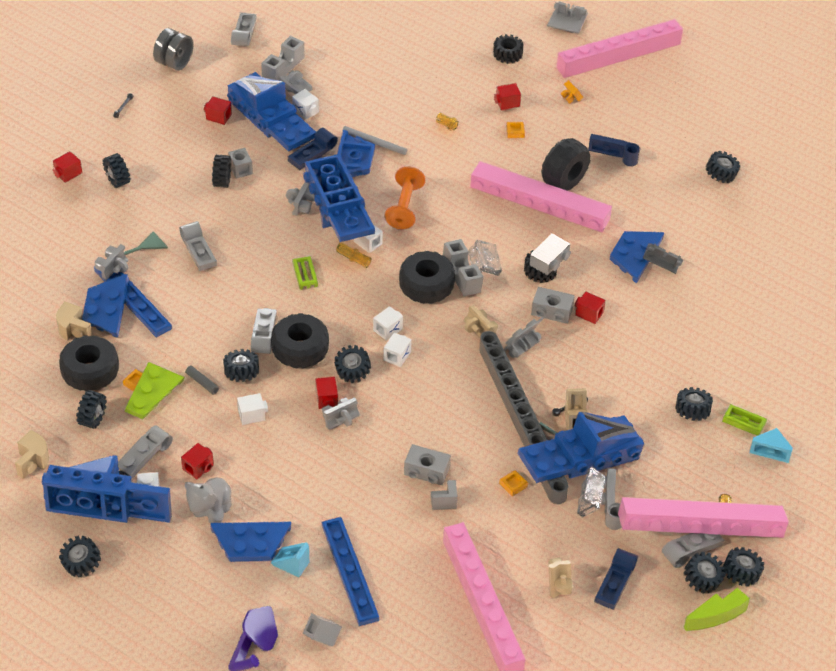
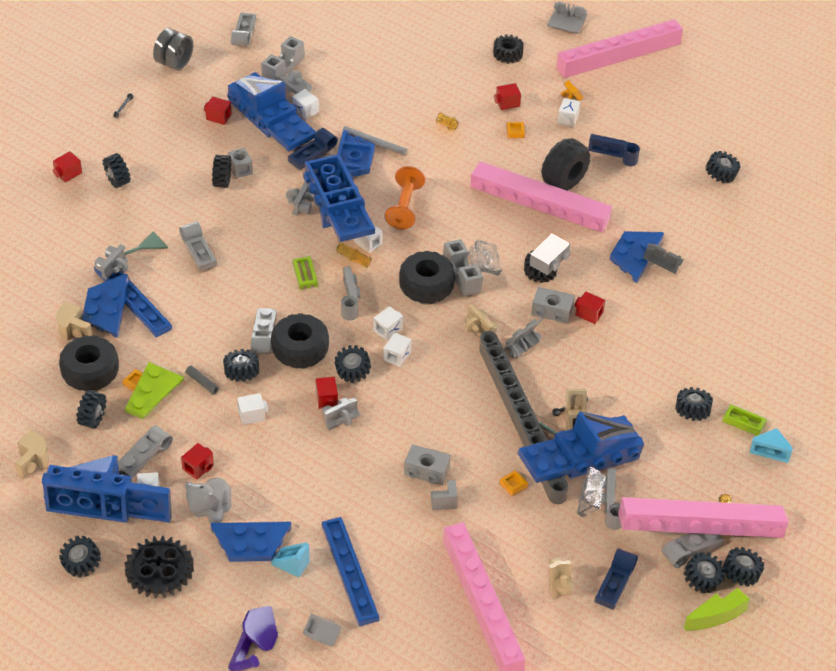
(159, 566): none -> black gear
(349, 303): none -> light grey plate
(568, 112): none -> white brick

